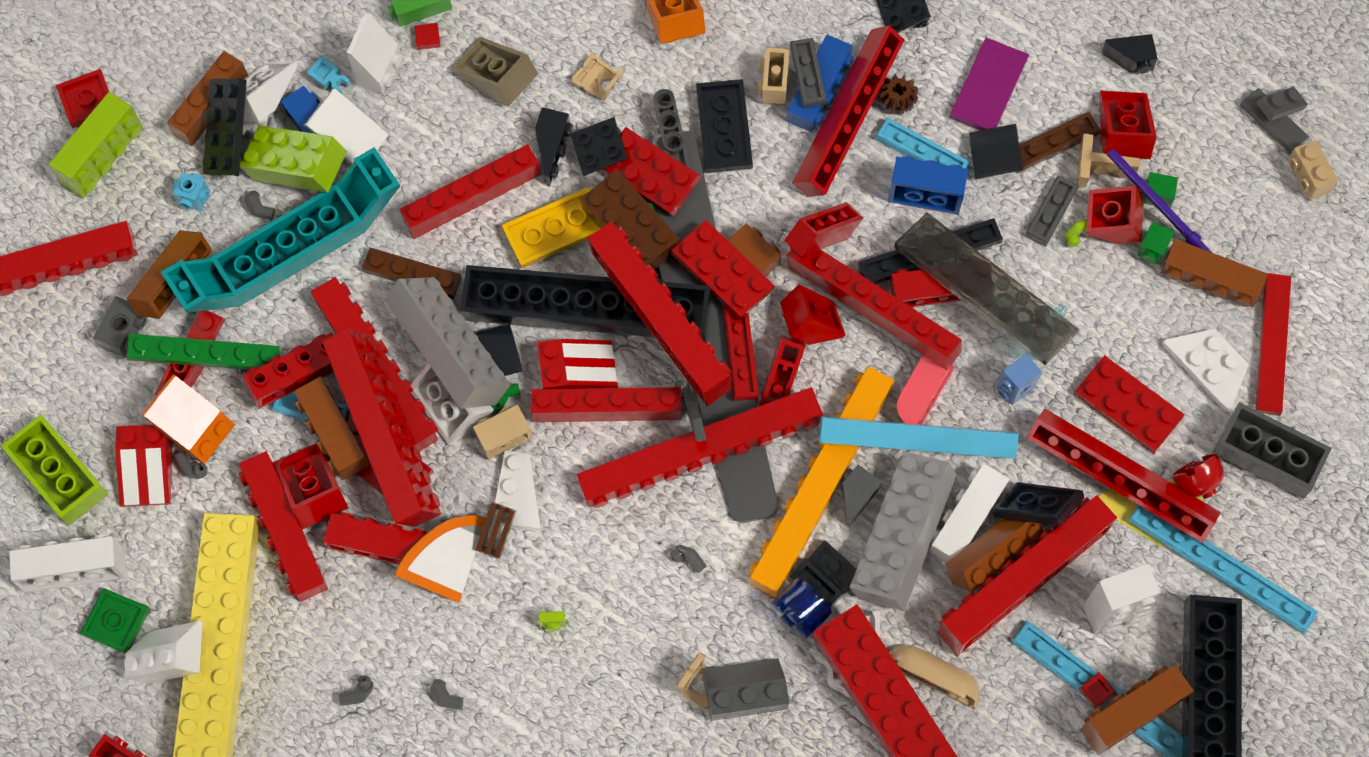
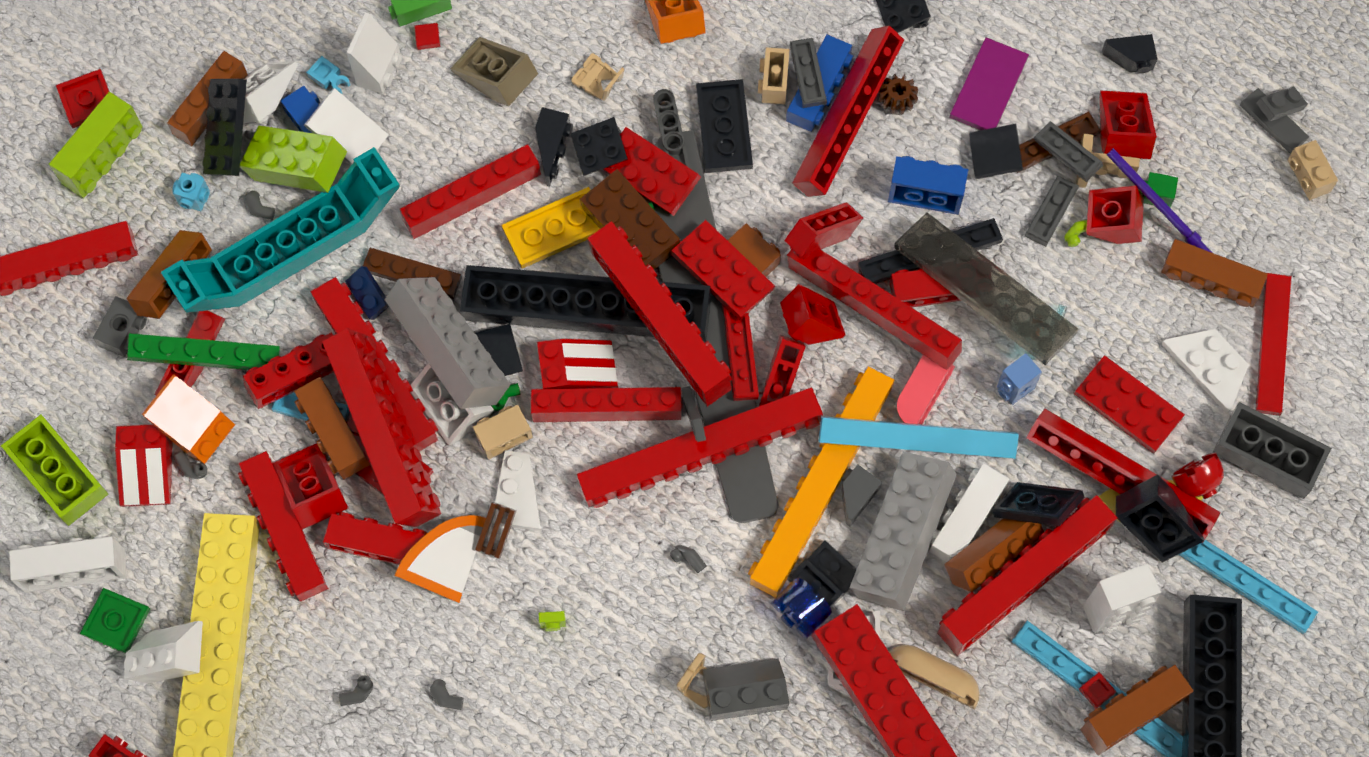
(367, 292): none -> dark blue plate
(916, 146): medium azure tile -> none
(1068, 151): none -> dark grey tile
(1155, 243): green brick -> none
(1157, 518): none -> black slope

